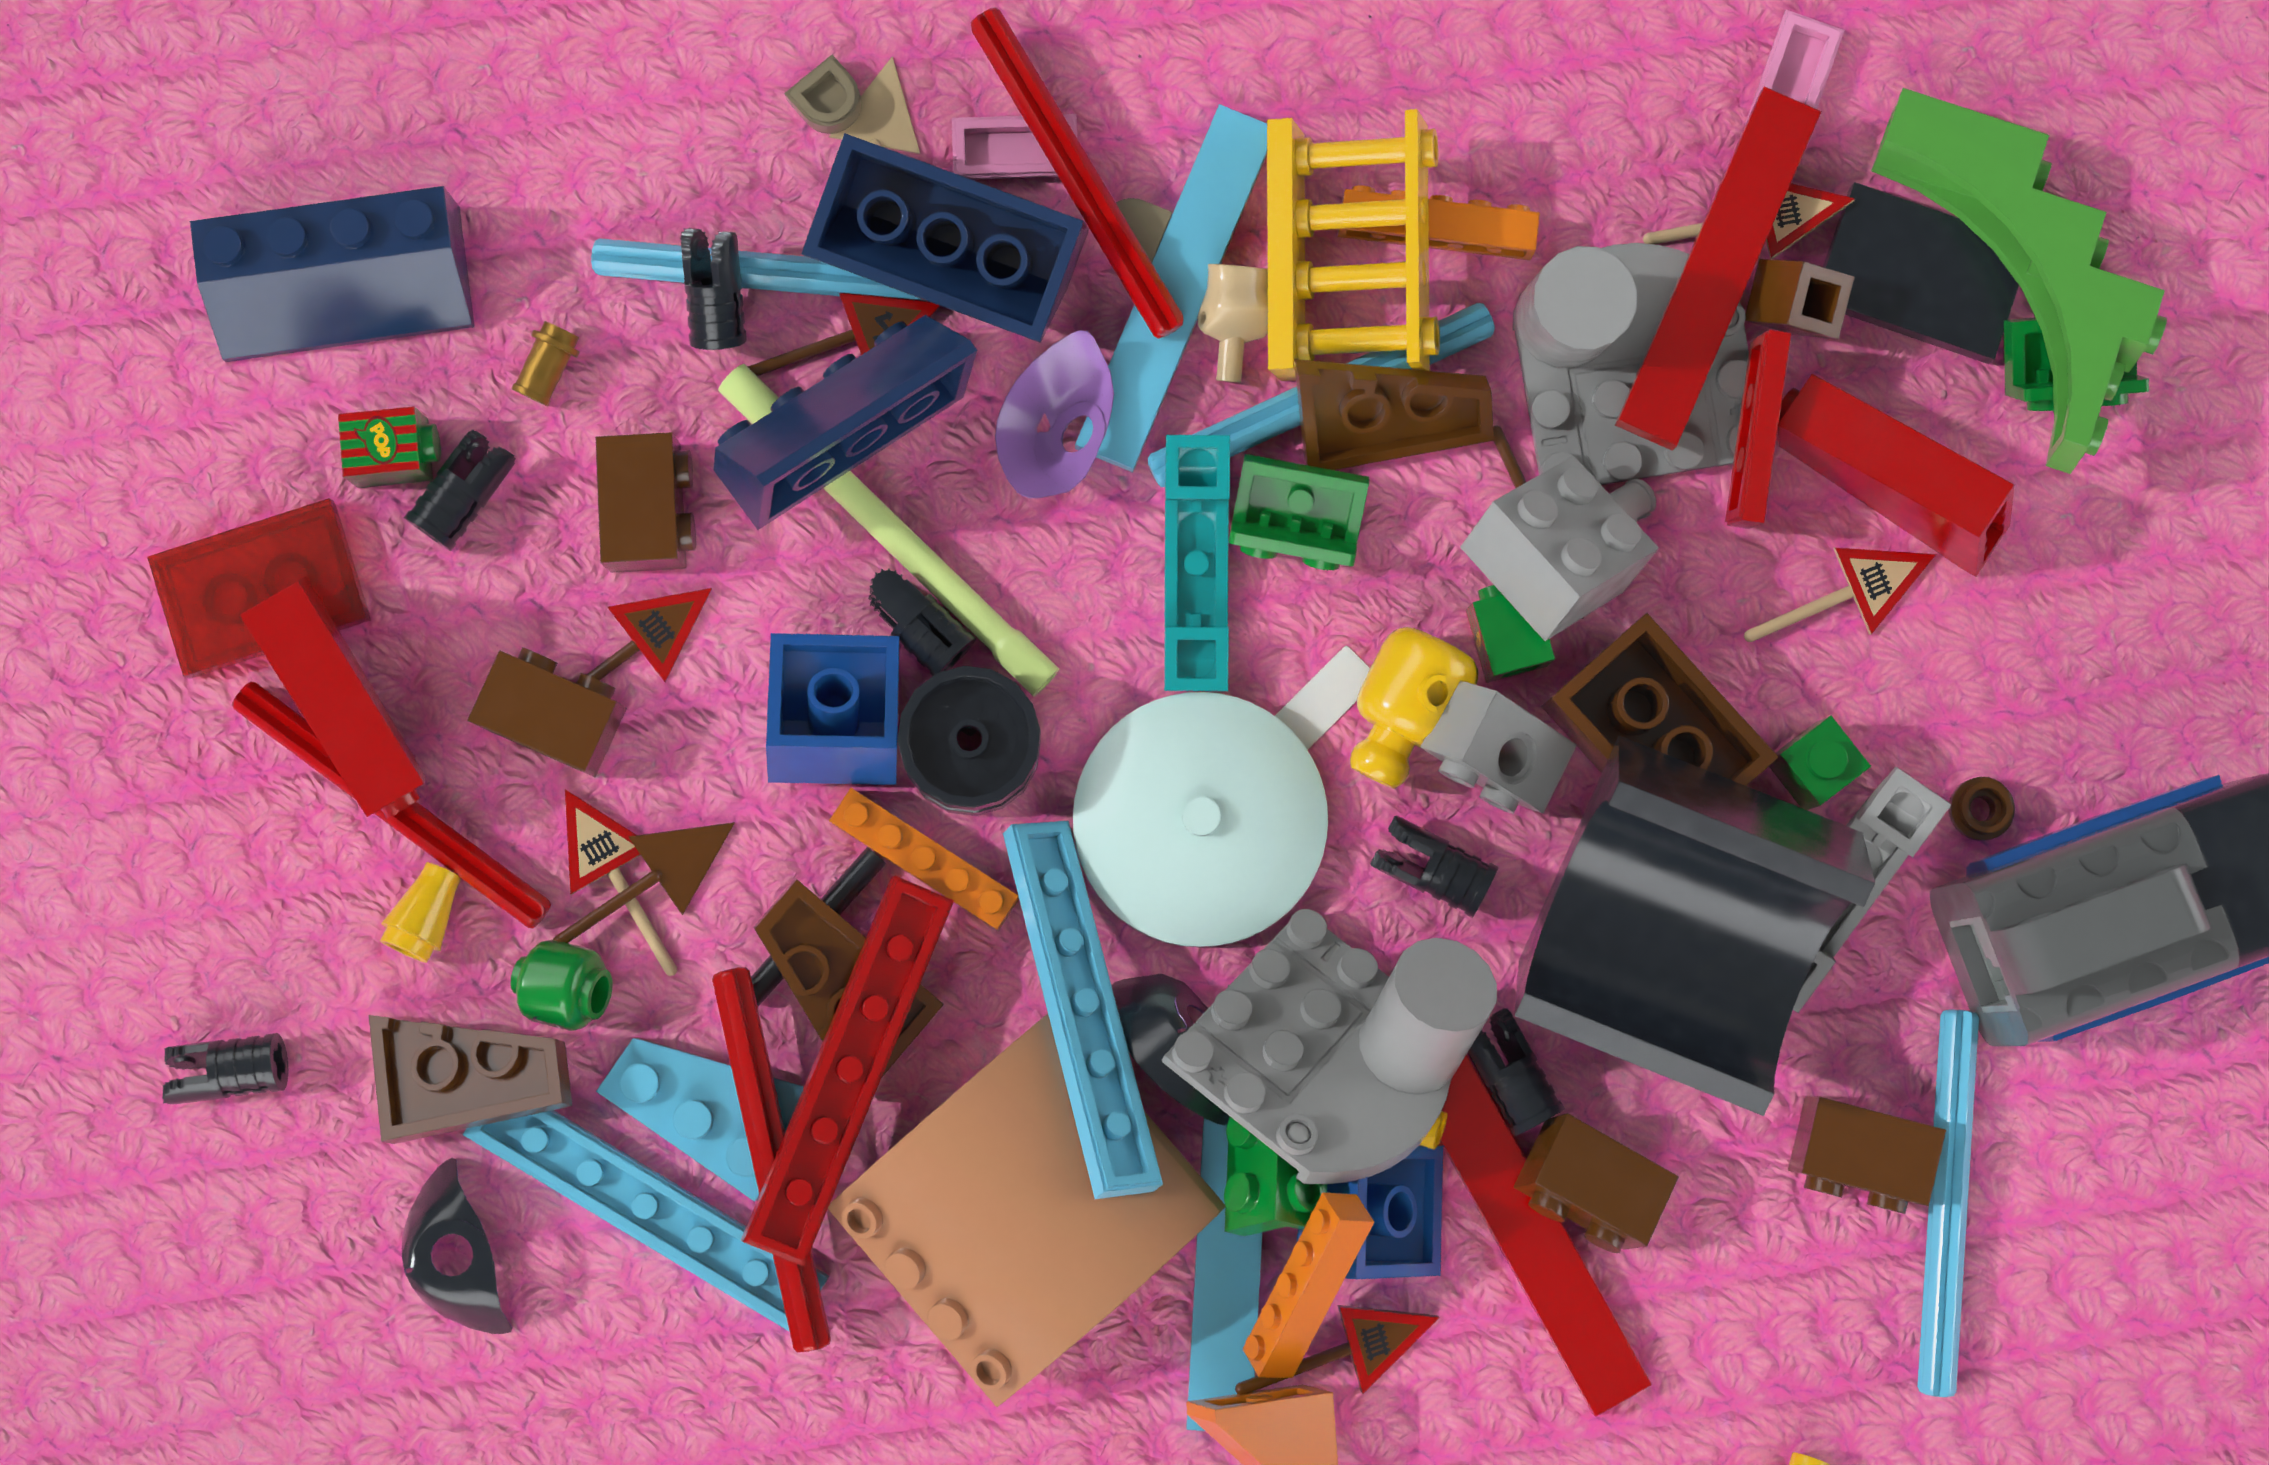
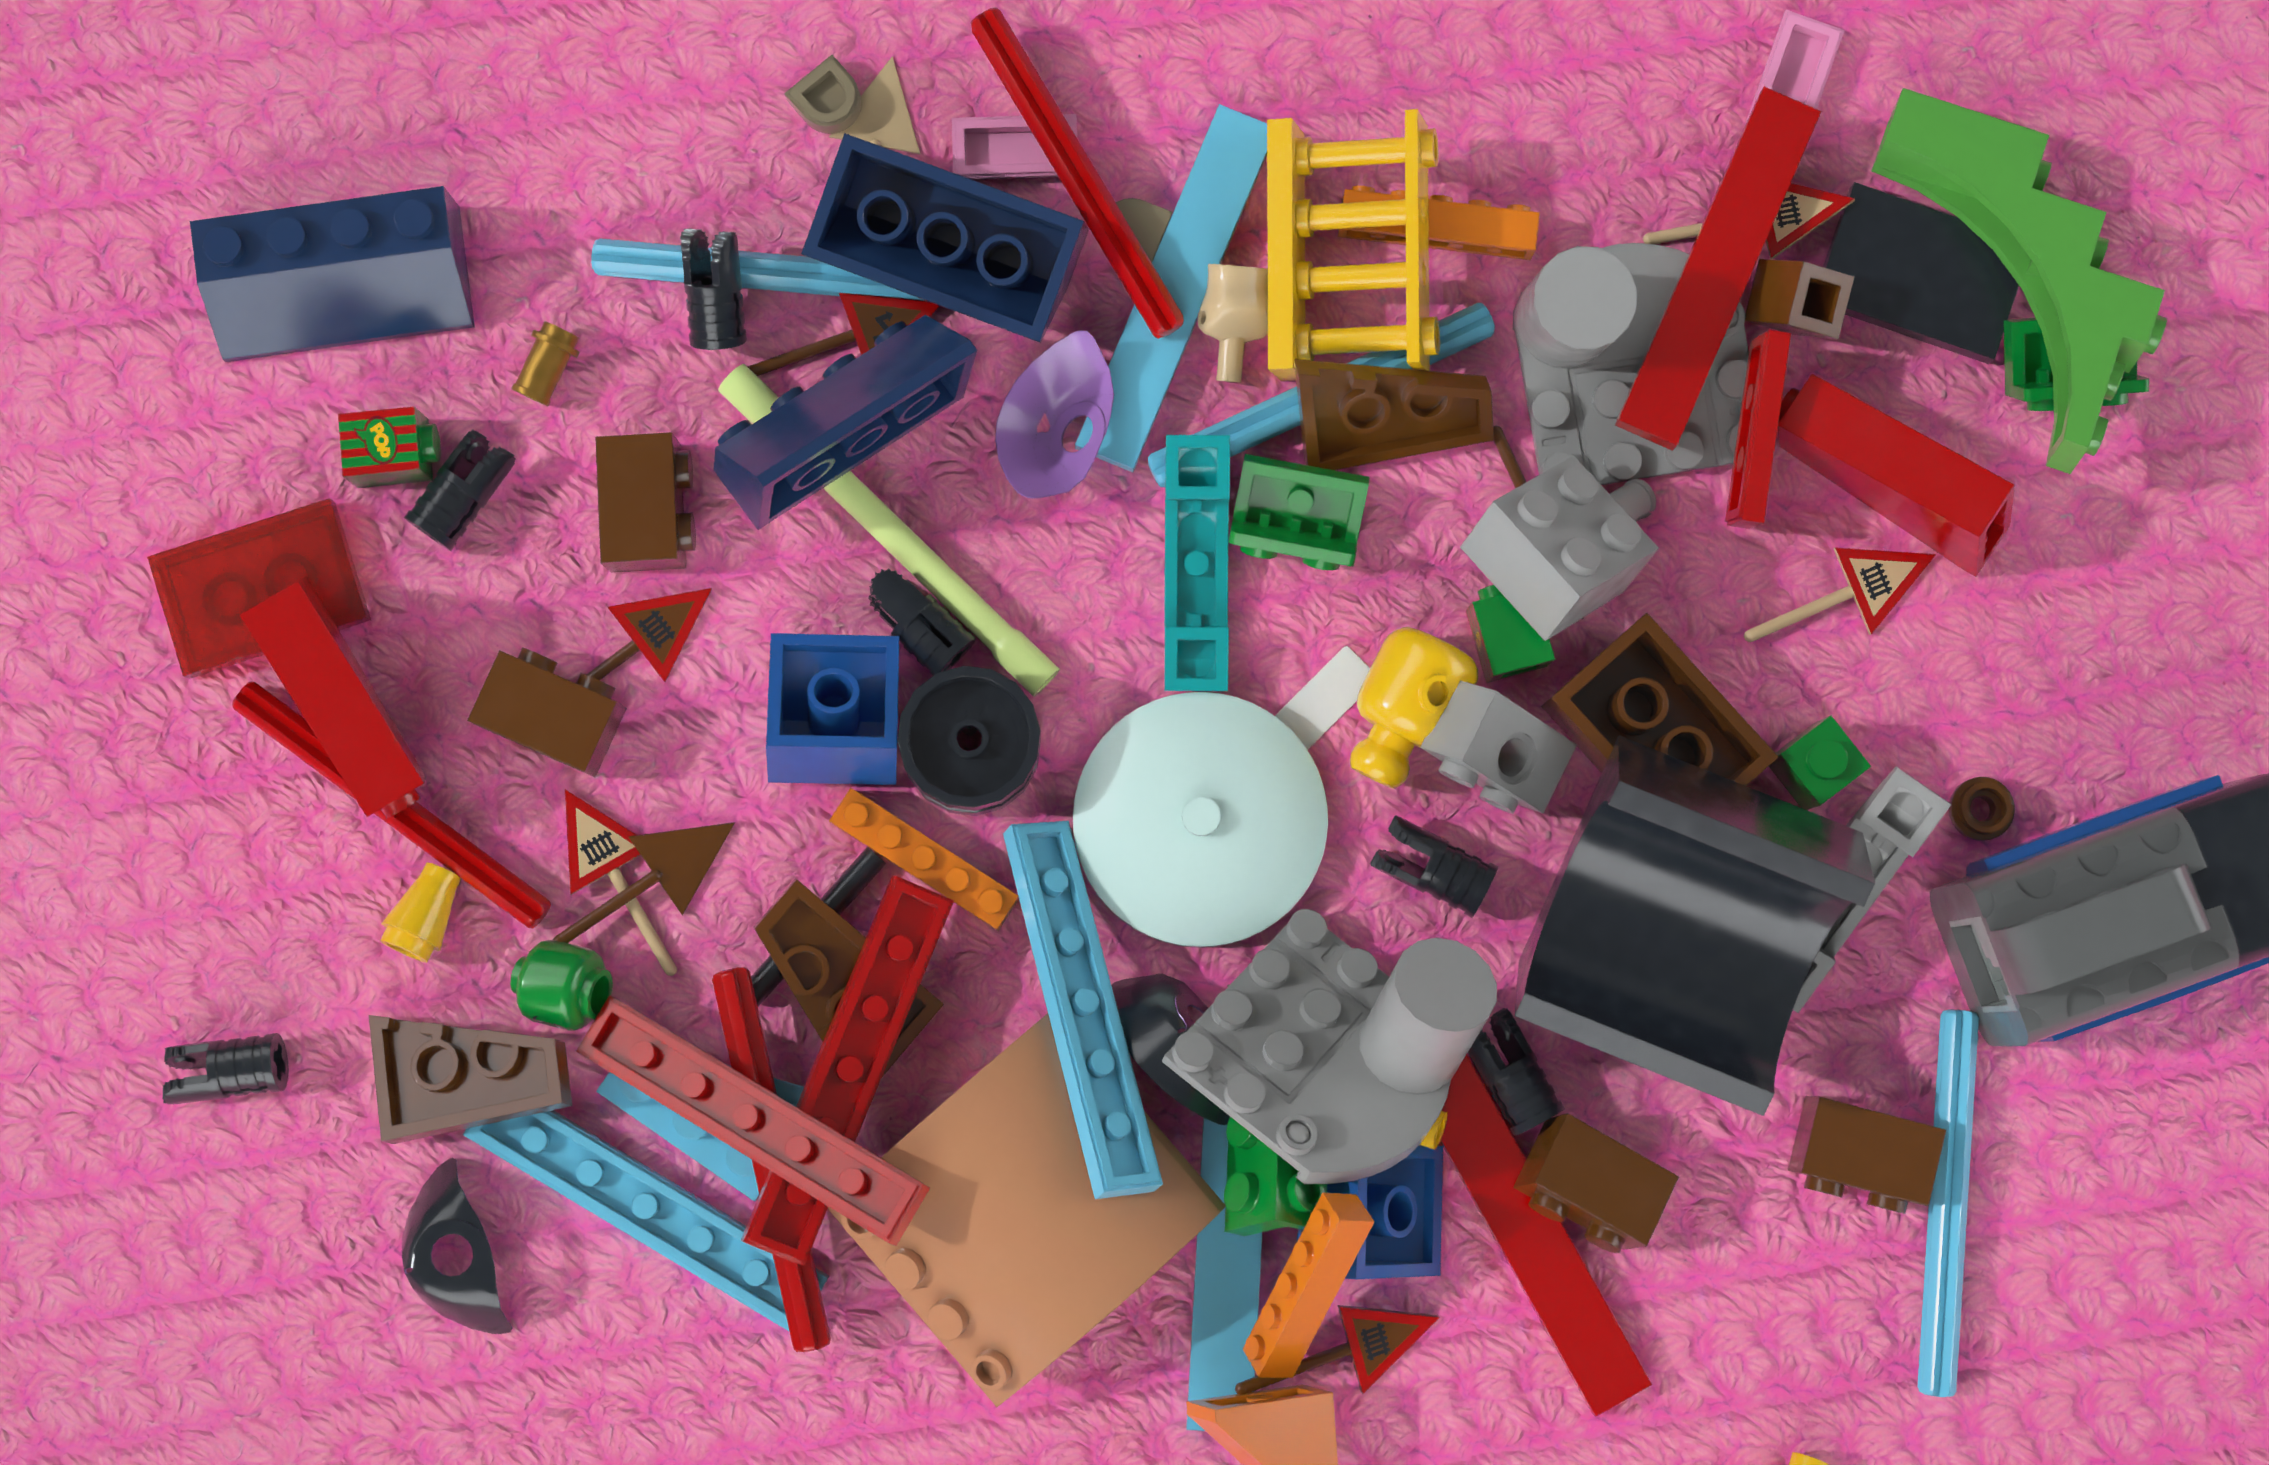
(754, 1120): none -> tile

